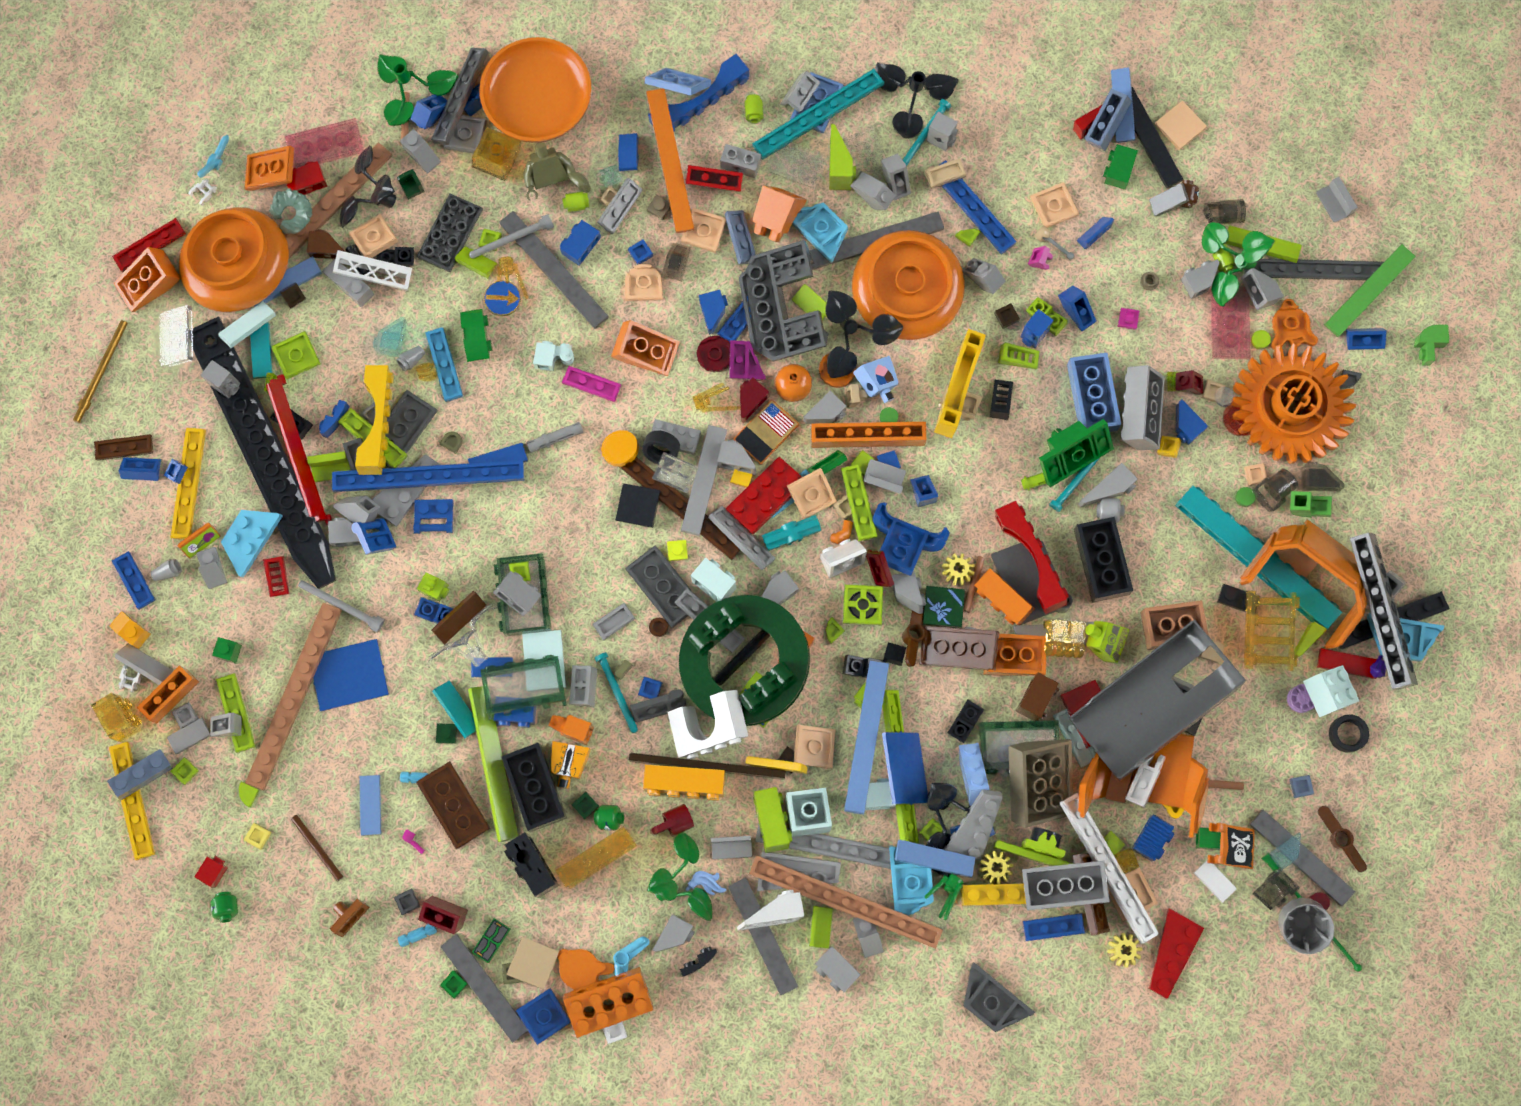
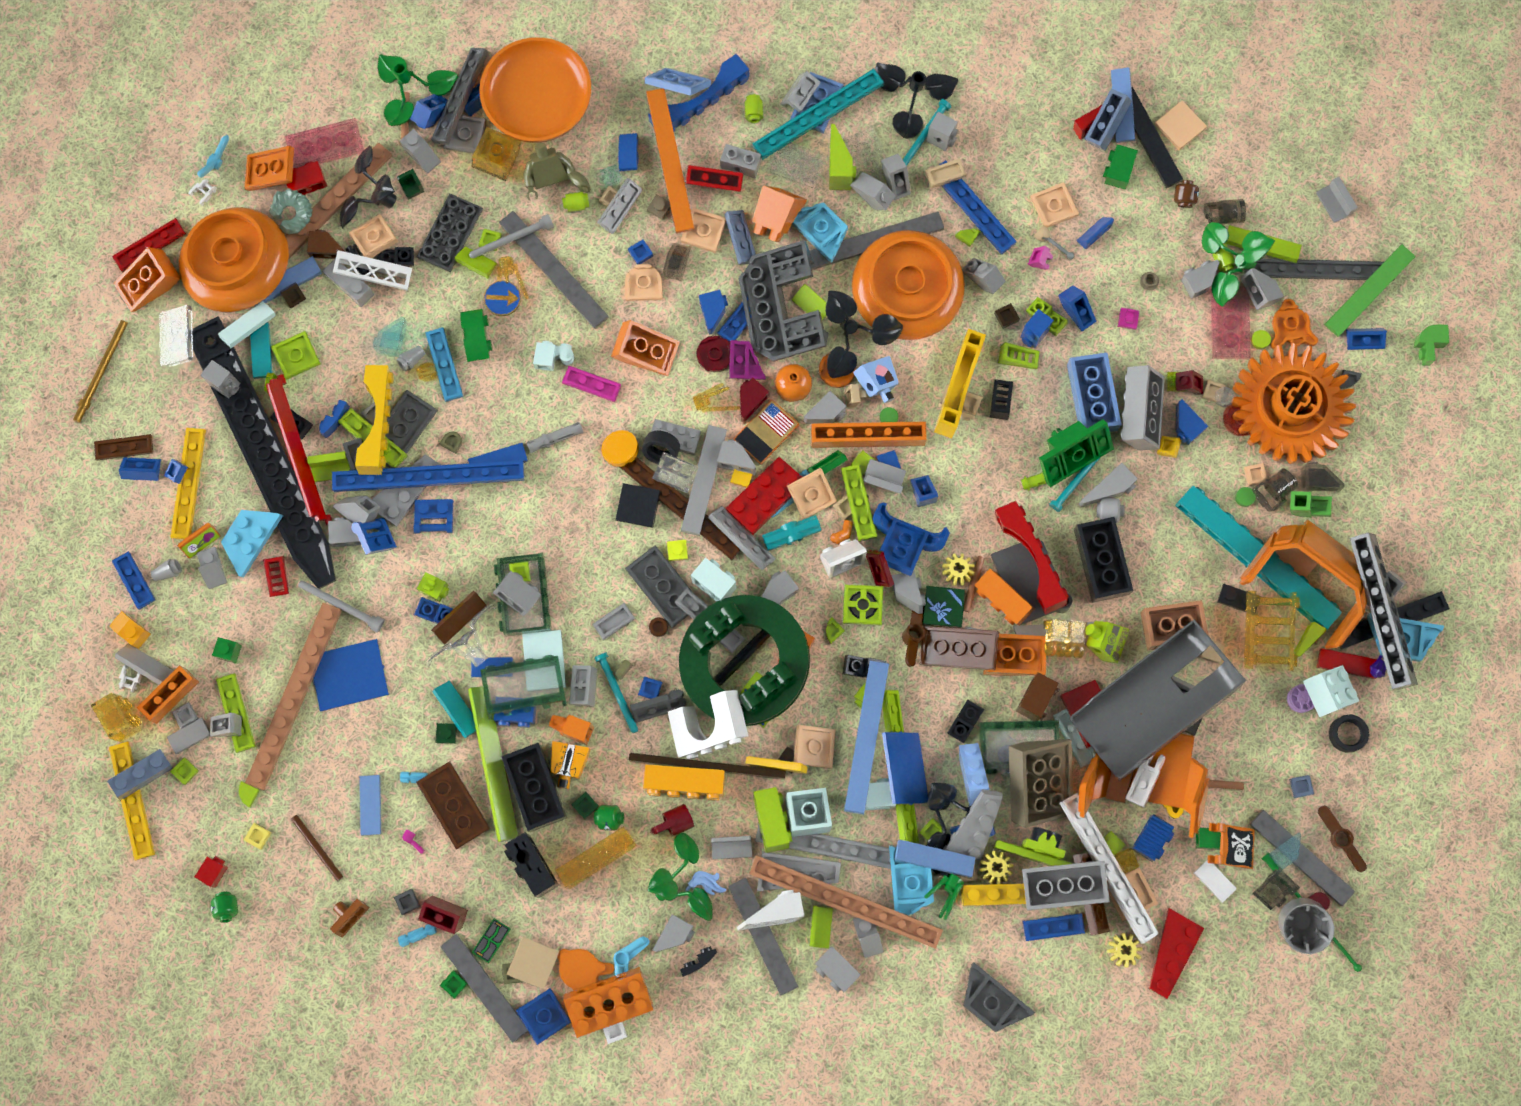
(580, 242): blue brick -> none
(894, 654): black tile -> none
(1169, 199): tile -> none

